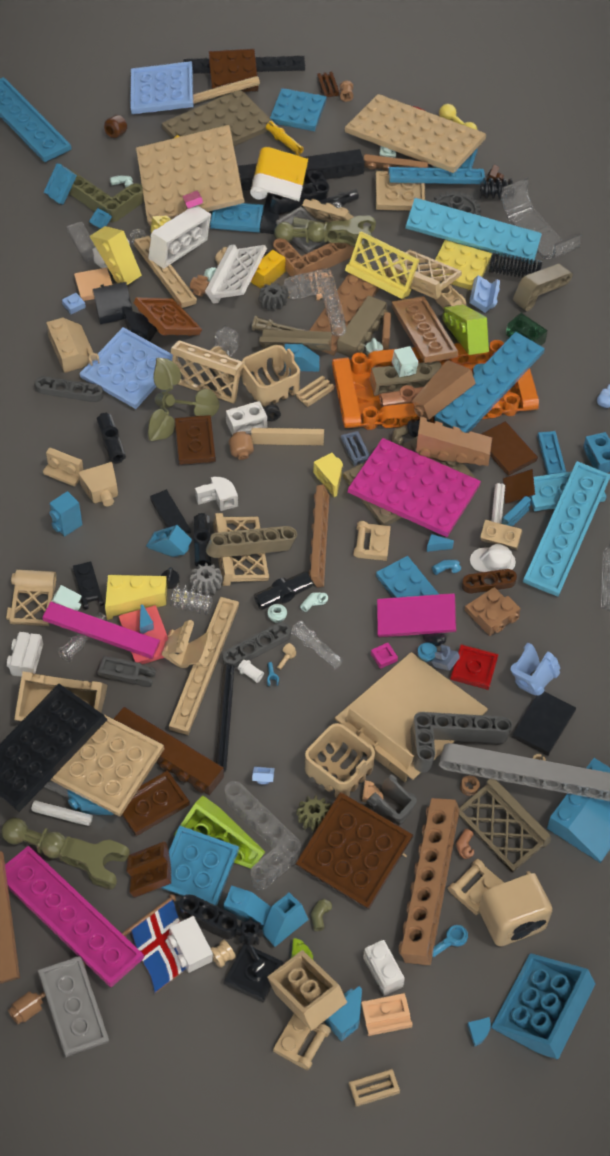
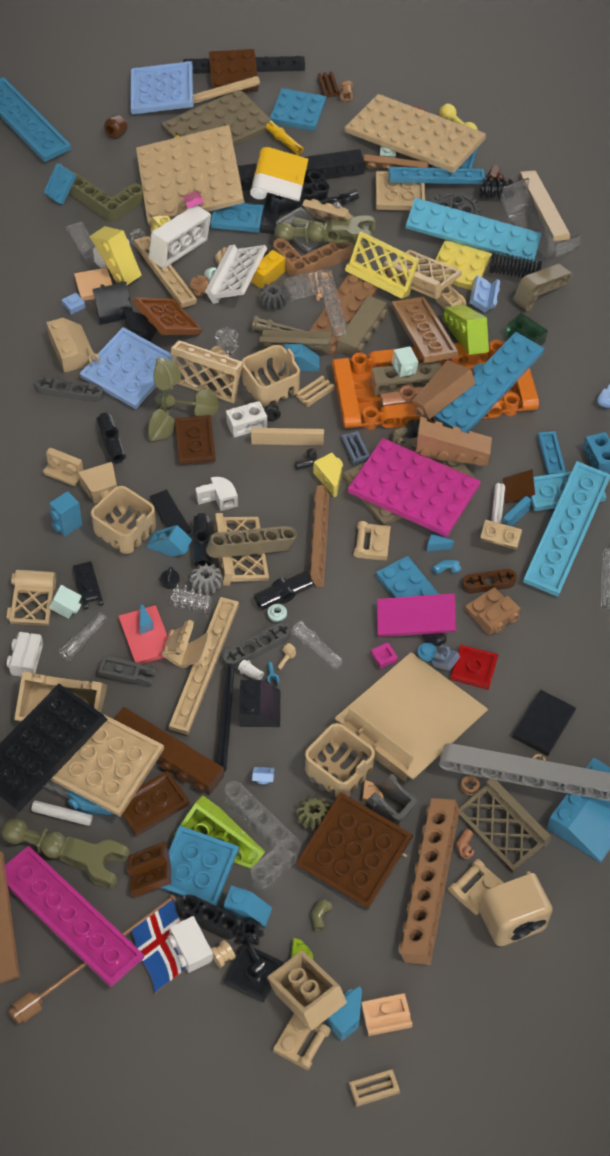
(73, 1006): light grey tile -> none
(100, 218): dark azure plate -> none
(101, 630): dark pink tile -> none
(120, 180): light aqua arm -> none
(127, 538): none -> tan piece
(129, 592): light yellow wedge -> none
(241, 445): medium nougat head -> none
(259, 704): none -> black slope
(284, 919): dark azure slope -> none
(308, 461): none -> black arm
(314, 599): light aqua arm -> none
(373, 345): light aqua tile -> none
(383, 967): white brick -> none
(386, 331): medium nougat tile -> none
(454, 727): dark grey beam -> none
(456, 936): dark azure plate -> none
(479, 1030): dark azure tile -> none
(492, 558): white piece -> none
(509, 449): reddish brown tile -> none
(541, 677): light blue piece -> none
(544, 1004): dark azure slope -> none
(545, 207): none -> tan tile

